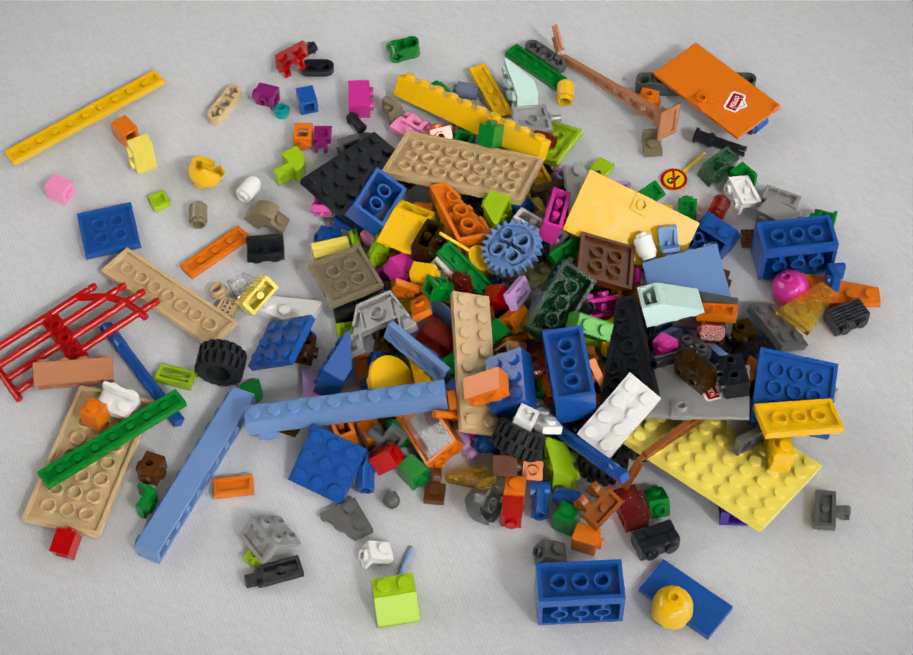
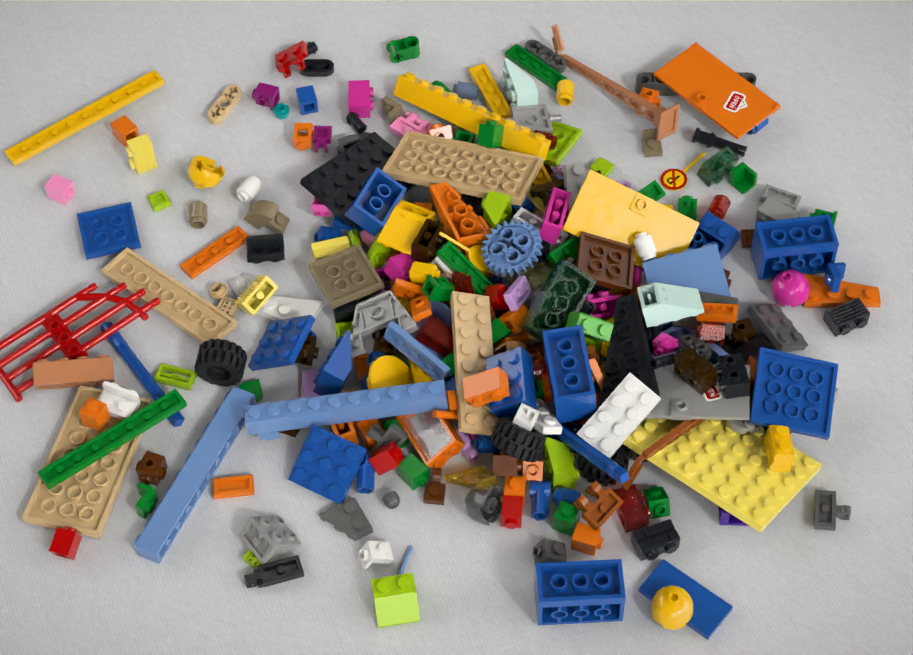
(292, 167): lime brick -> none
(668, 239): medium blue bracket -> none
(741, 193): white bracket -> none
(748, 440): dark grey plate -> none
(798, 418): yellow plate -> none
(808, 307): clear yellow wing -> none

